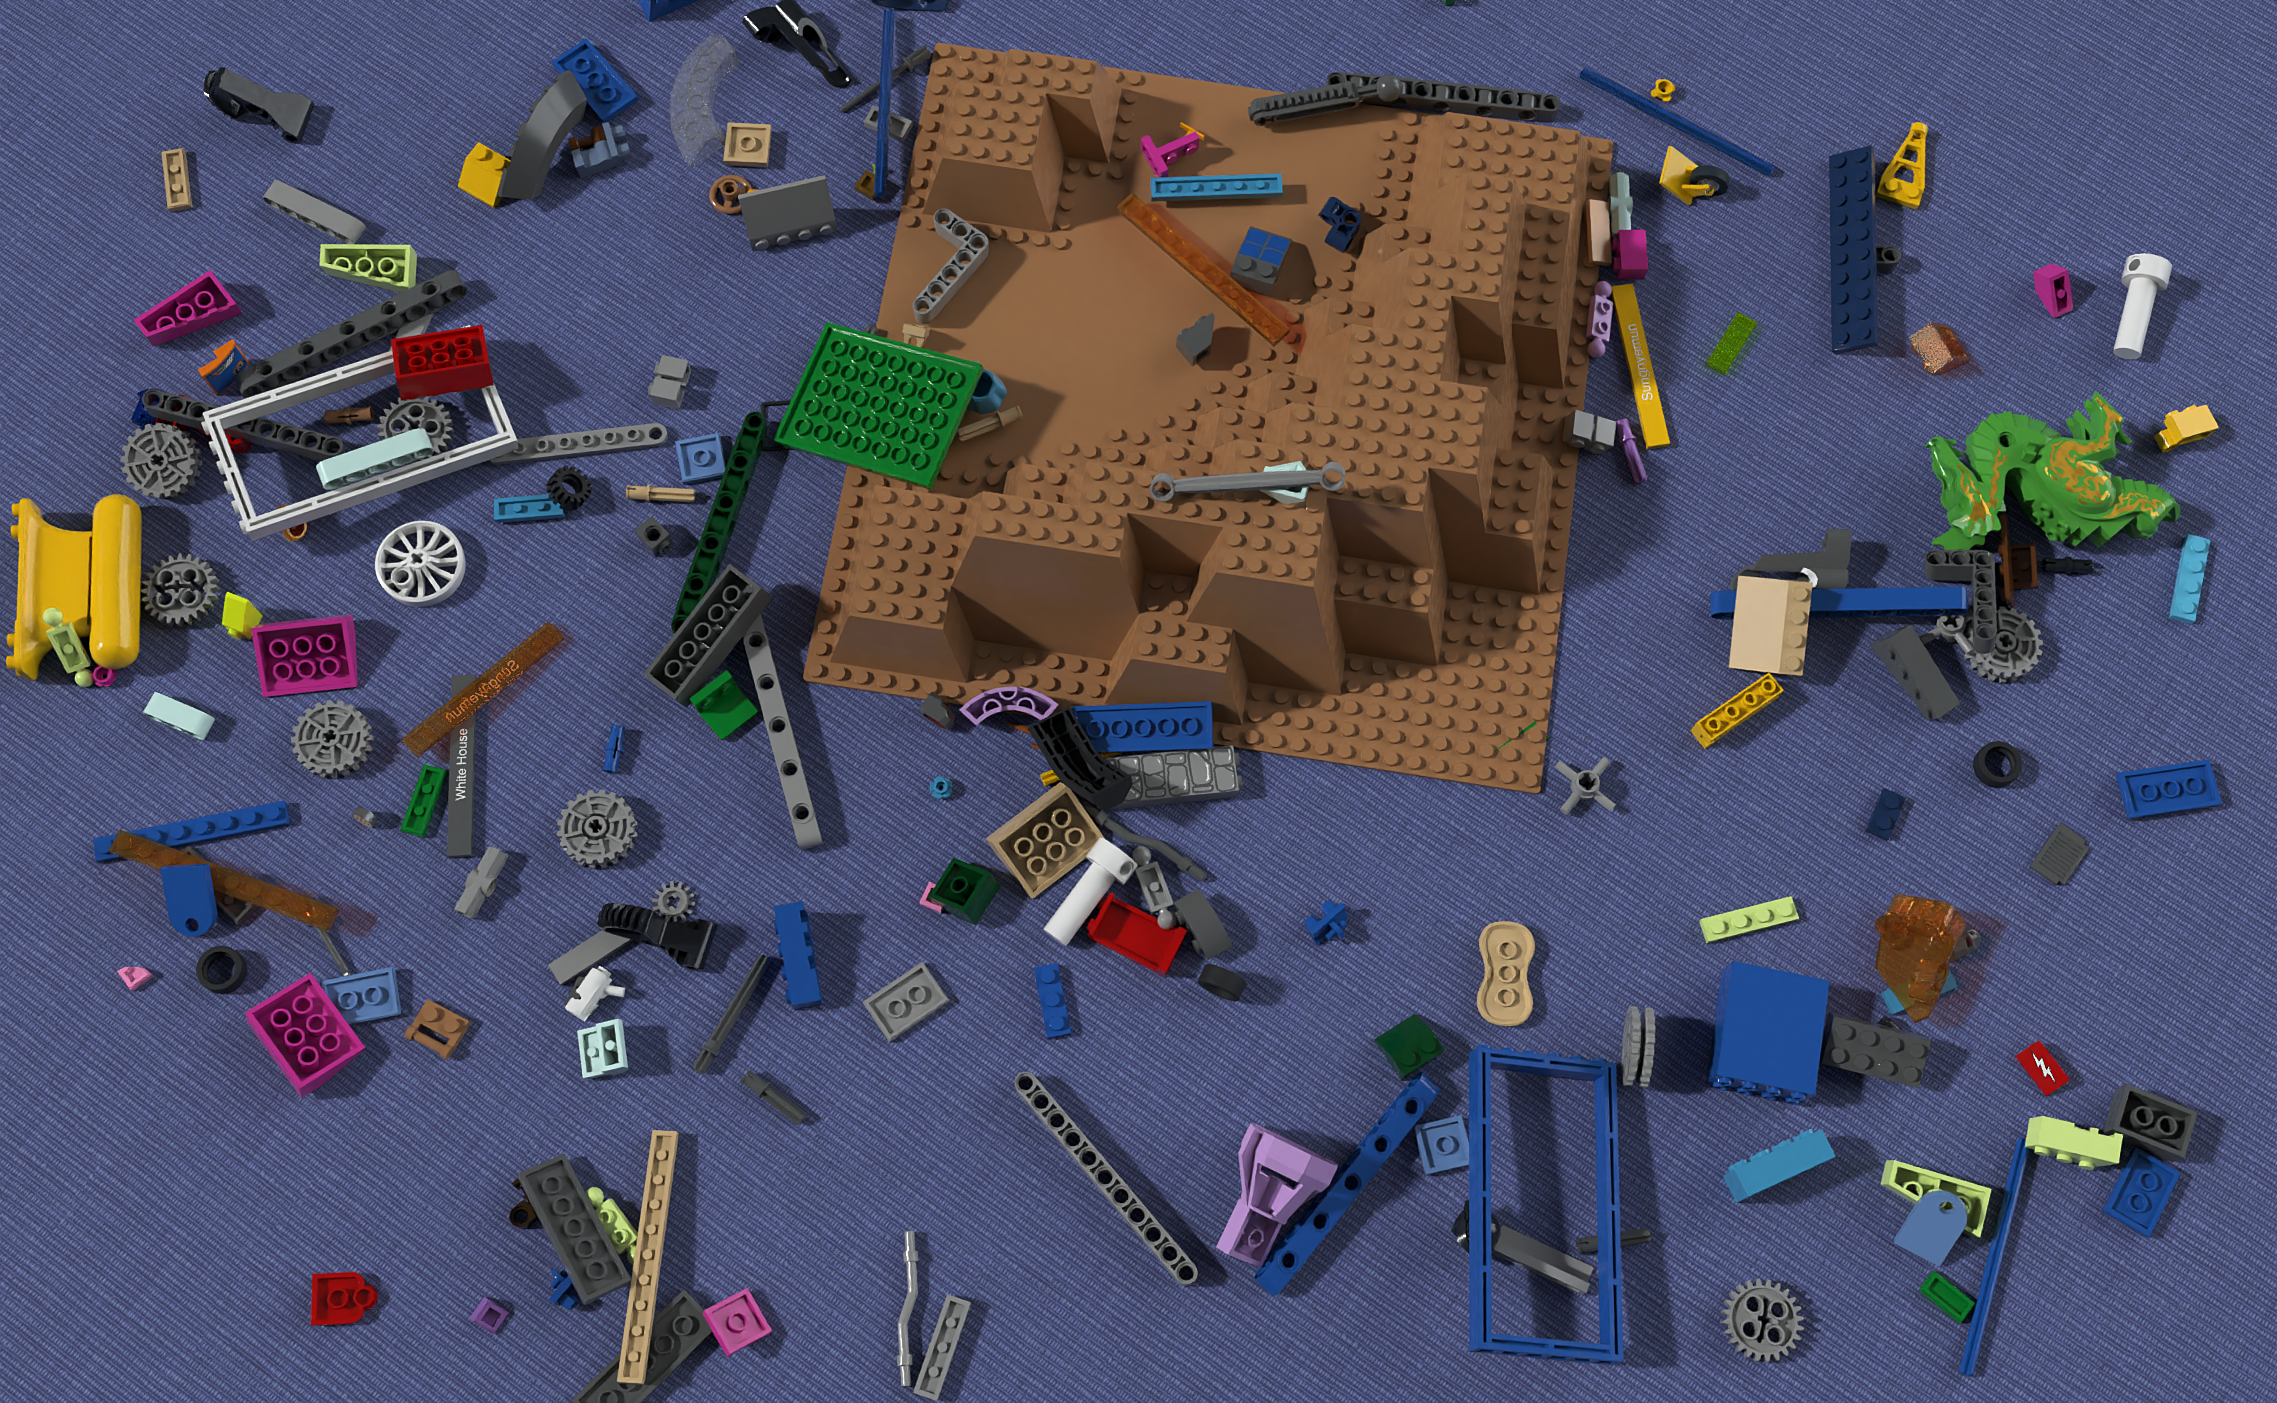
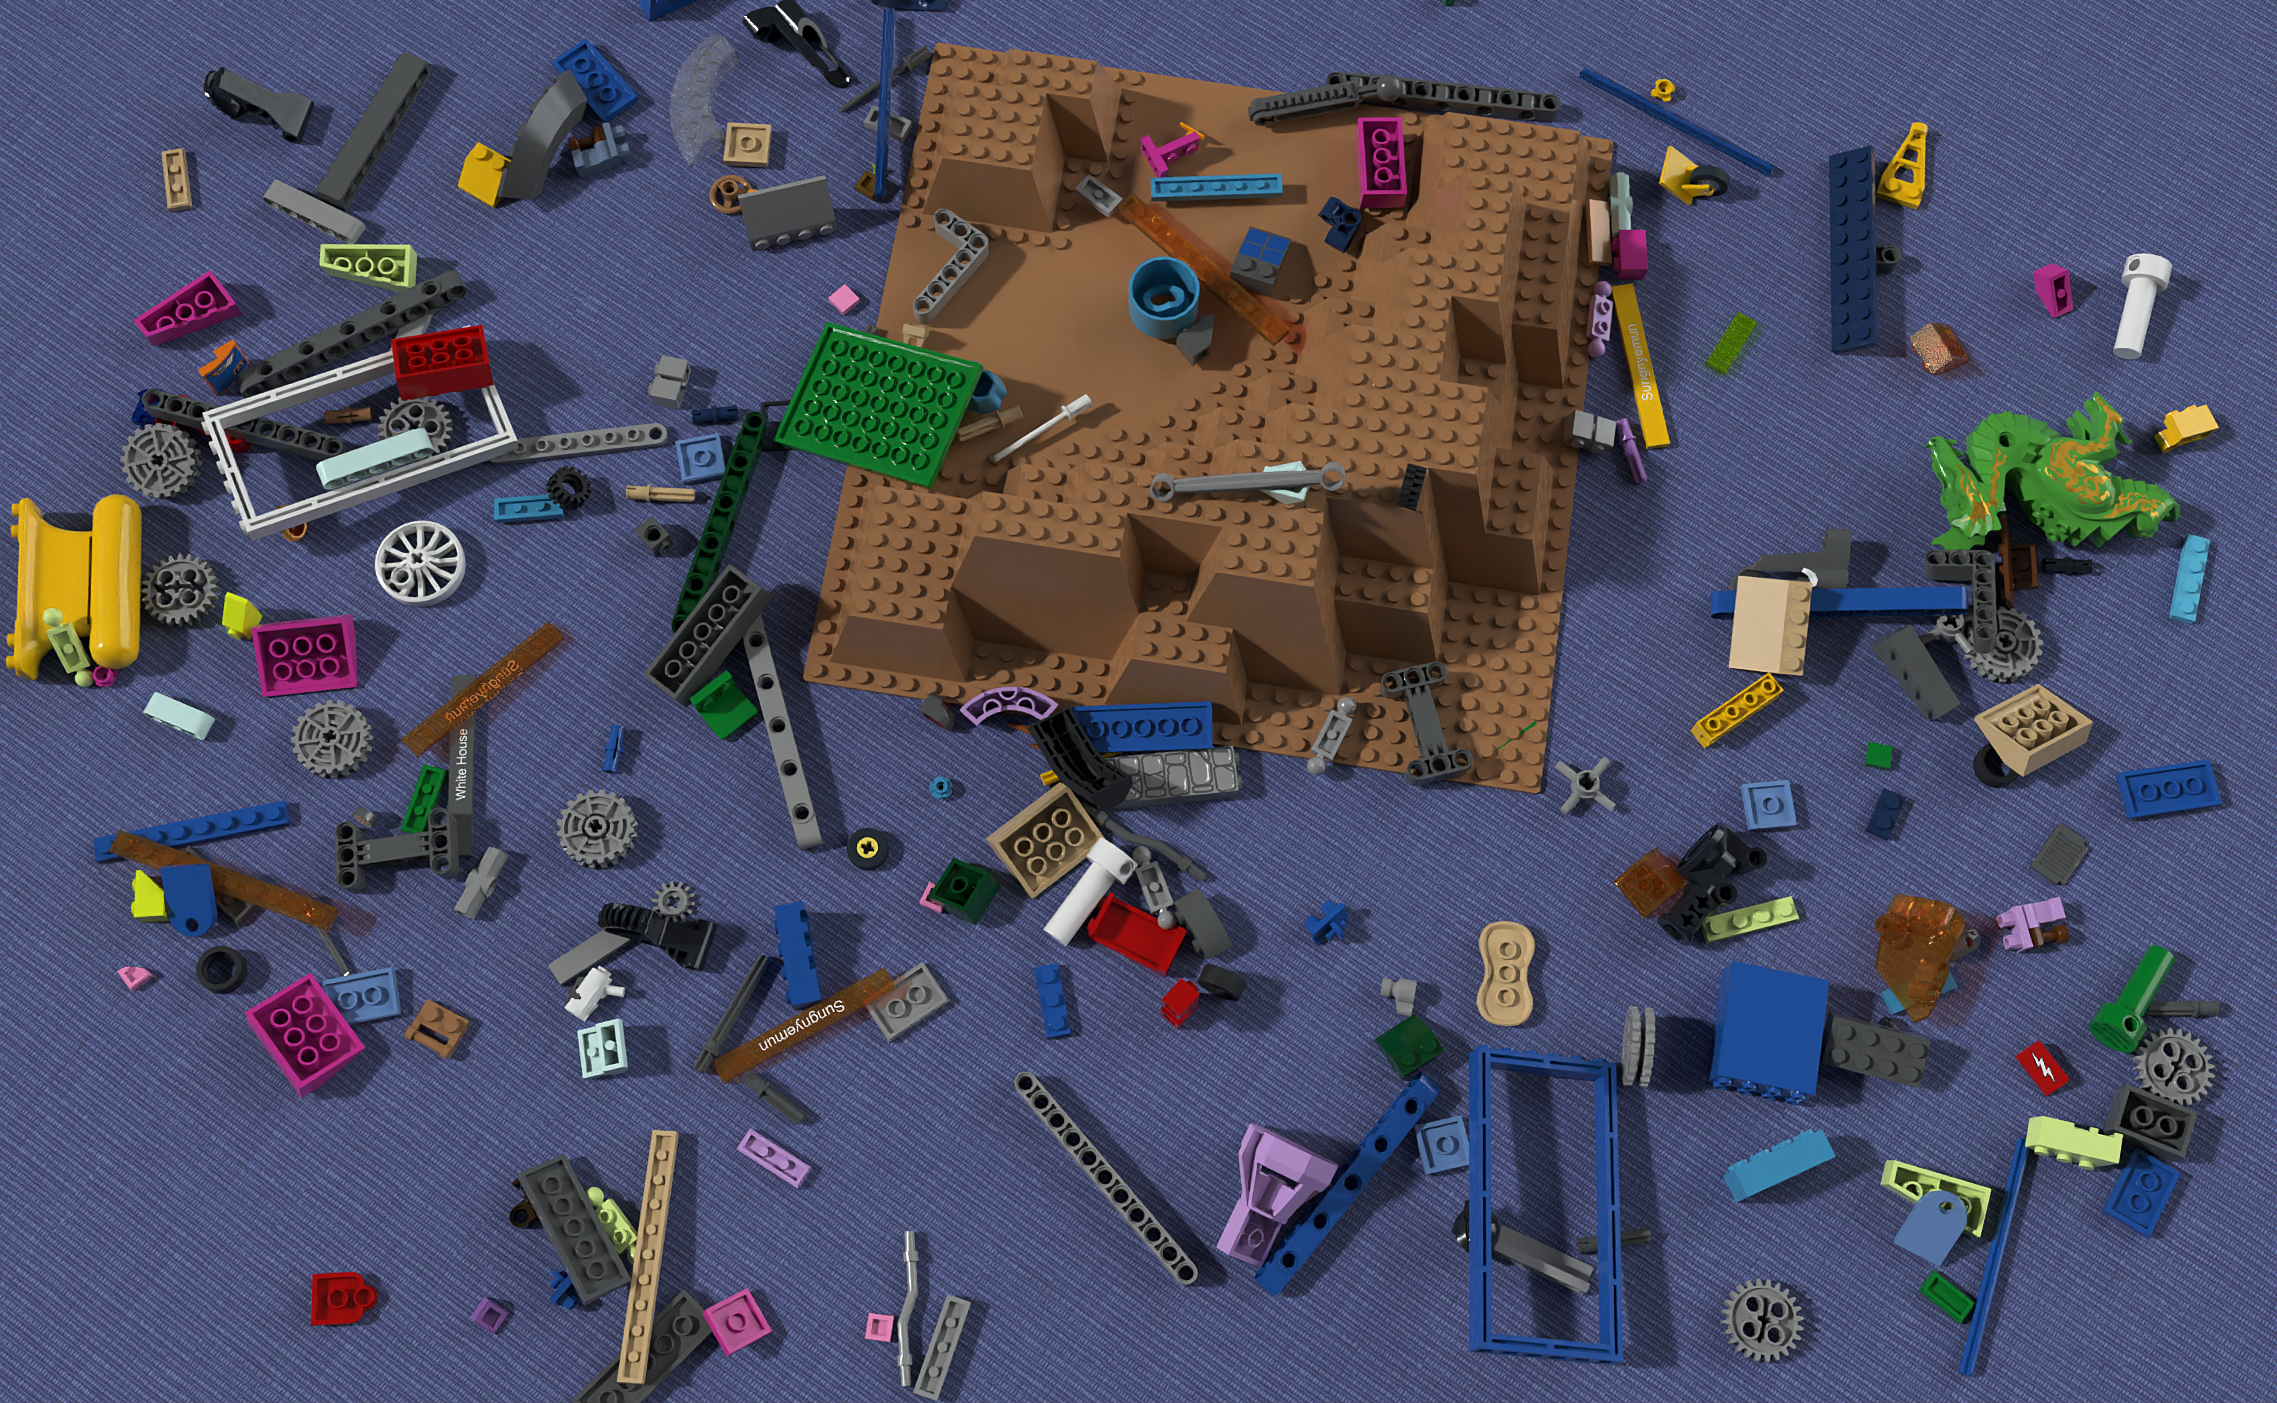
(149, 899): none -> neon yellow slope
(374, 131): none -> dark grey brick
(396, 850): none -> dark grey beam
(714, 414): none -> dark blue pin
(774, 1158): none -> lavender tile
(804, 1025): none -> clear orange tile
(844, 300): none -> bright pink tile
(873, 859): none -> black bush
(879, 1327): none -> bright pink tile
(1069, 412): none -> white piece
(1098, 195): none -> light grey plate
(1169, 278): none -> dark azure piece
(1180, 1002): none -> red arch
(1331, 735): none -> light grey plate
(1381, 162): none -> dark pink brick
(1403, 991): none -> light grey piece
(1411, 486): none -> black tyre
(1425, 723): none -> dark grey beam
(1650, 882): none -> clear orange slope
(1705, 868): none -> black piece
(1768, 805): none -> medium blue plate
(1878, 756): none -> green tile
(2026, 925): none -> lavender hips
(2033, 729): none -> tan slope
(2121, 1023): none -> green piece
(2183, 1008): none -> dark grey axle
(2193, 1078): none -> light grey gear

